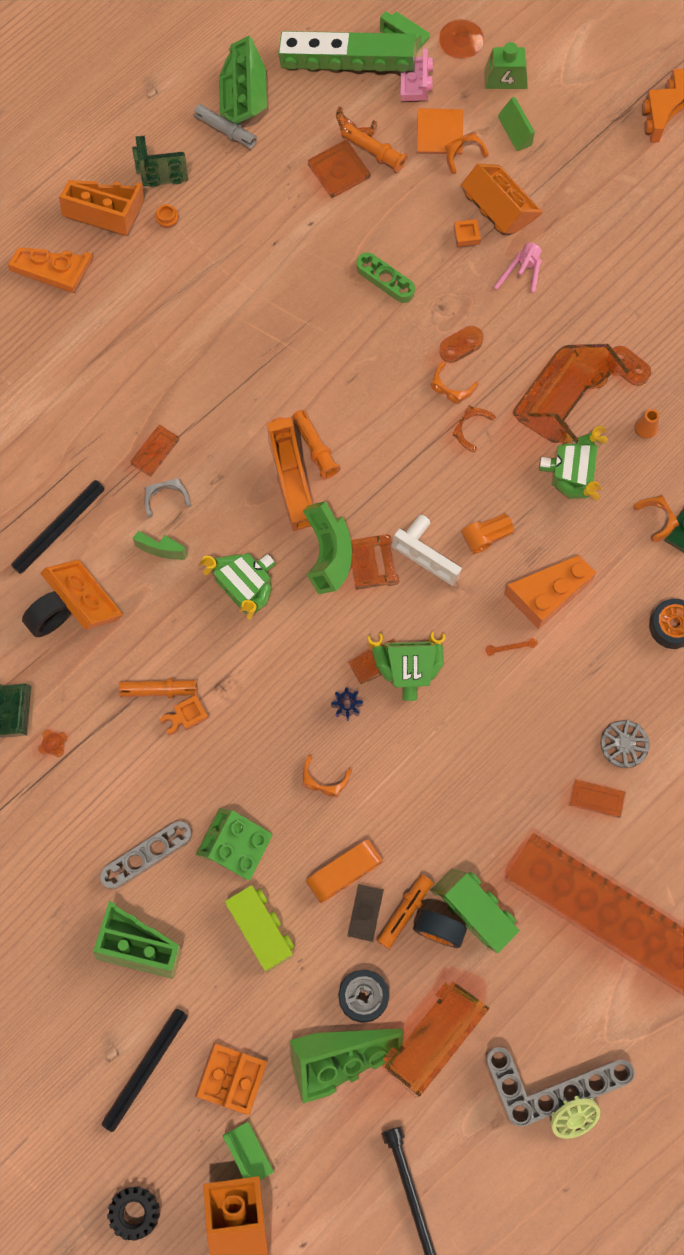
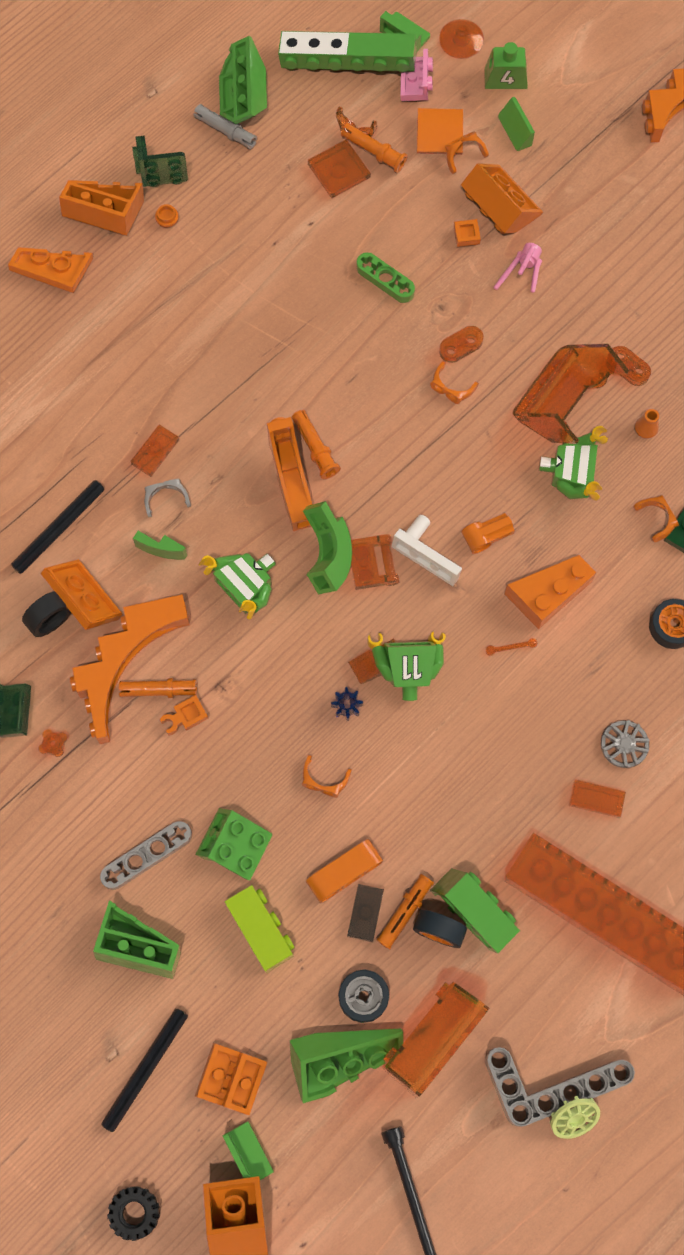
(115, 651): none -> orange arch
(470, 412): clear orange cap -> none

